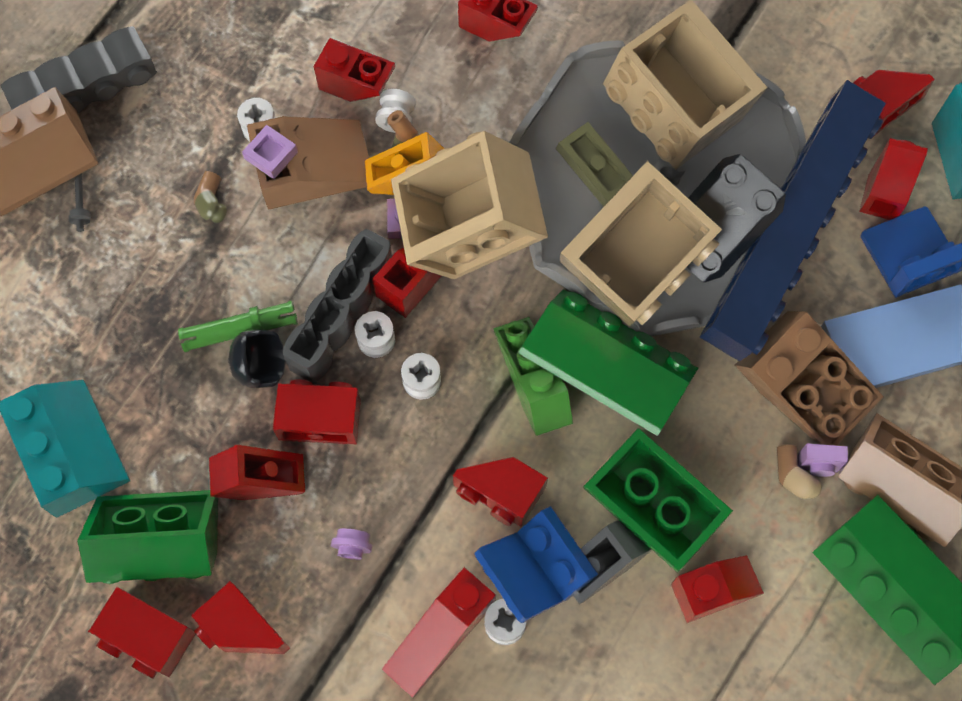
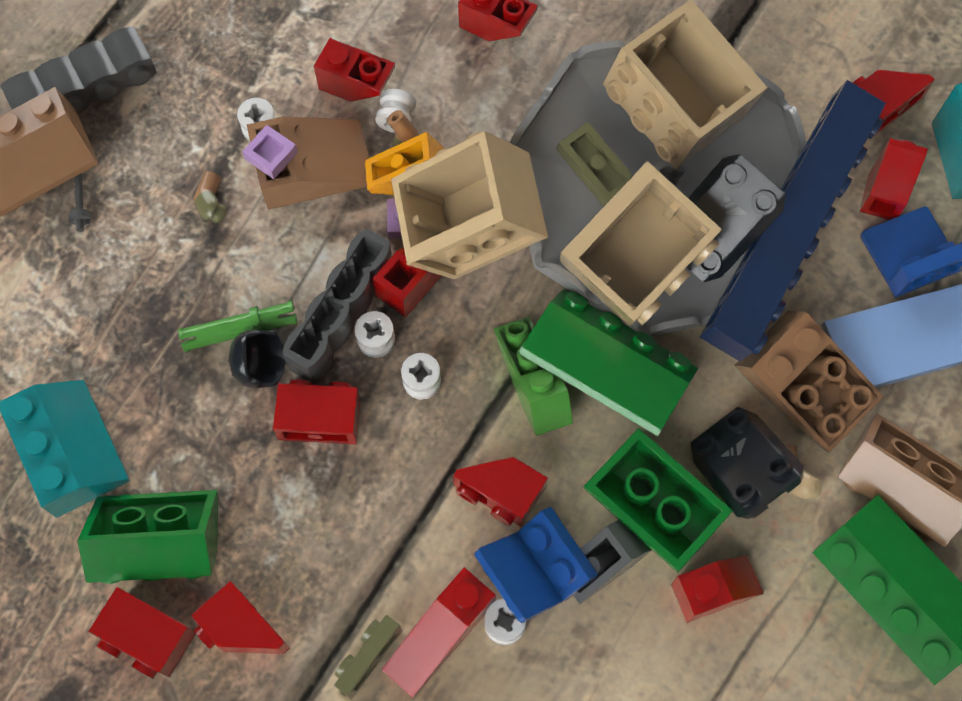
(255, 473): red slope -> none
(351, 543): lavender plate -> none
(355, 670): none -> olive plate
(746, 462): none -> black shield
(823, 459): lavender plate -> none

